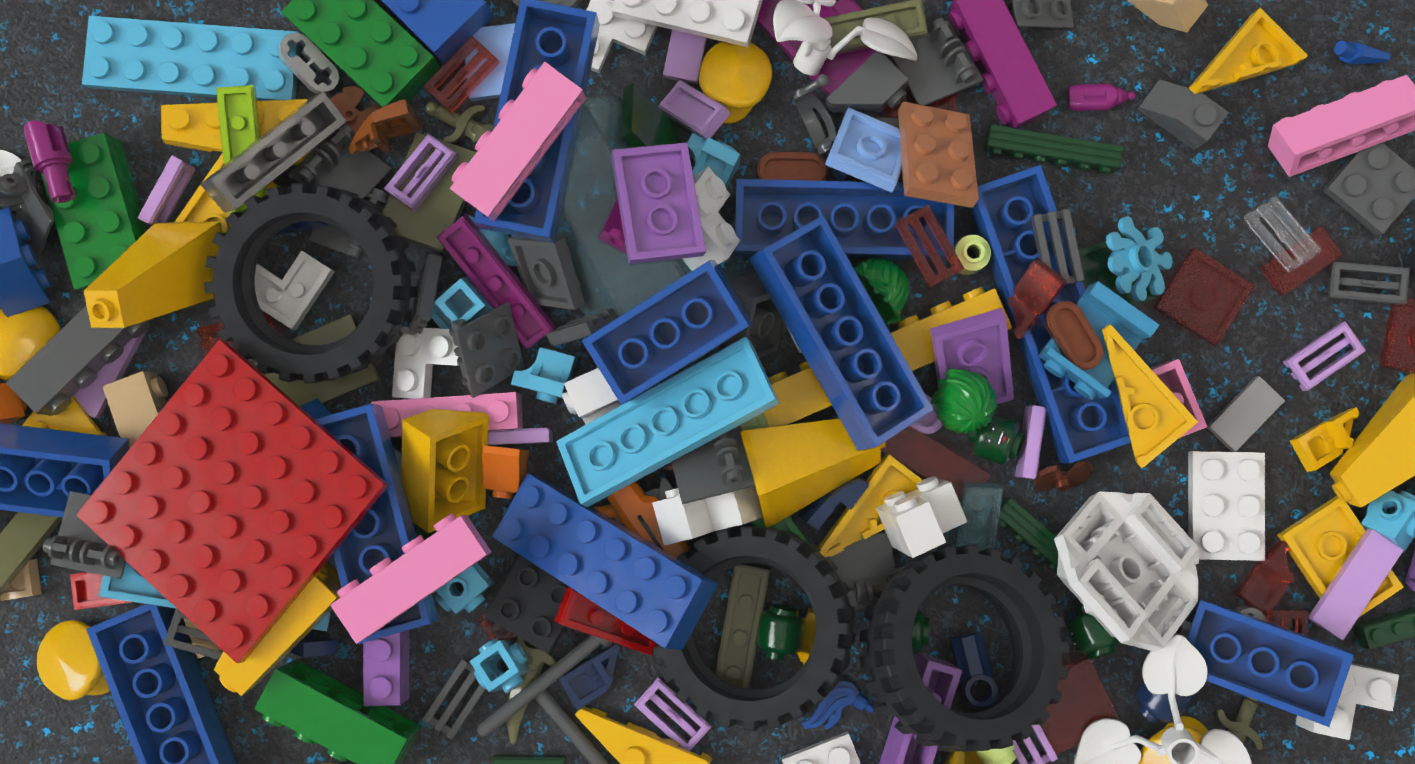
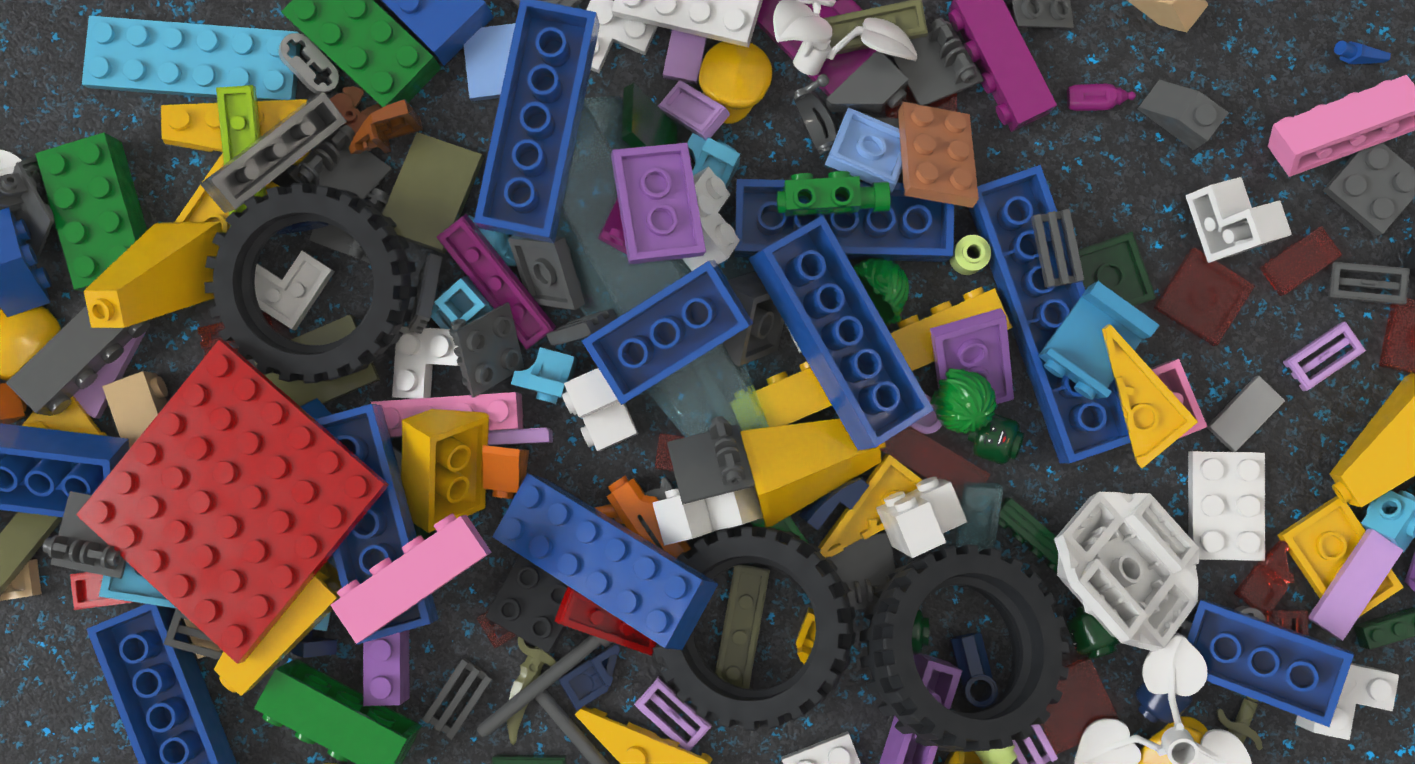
(51, 157): magenta arm -> none
(70, 662): yellow piece -> none
(167, 191): lavender tile -> none
(430, 182): lavender tile -> none
(463, 123): olive piece -> none
(465, 90): clear red tile -> none
(474, 581): medium azure brick -> none
(488, 665): medium azure brick -> none
(518, 140): bright pink brick -> none
(667, 422): medium azure plate -> none
(780, 631): dark green head -> none
(792, 166): copper tile -> none
(822, 195): none -> green brick
(831, 707): blue piece -> none
(917, 253): clear red tile -> none
(1030, 450): lavender tile -> none
(1034, 295): clear red slope -> none
(1053, 148): dark green piece -> none
(1062, 480): copper piece -> none
(1073, 335): copper tile -> none
(1136, 259): medium azure animal -> none
(1230, 224): none -> white brick
(1251, 52): yellow wing -> none
(1292, 226): clear tile -> none
(1325, 441): yellow slope -> none

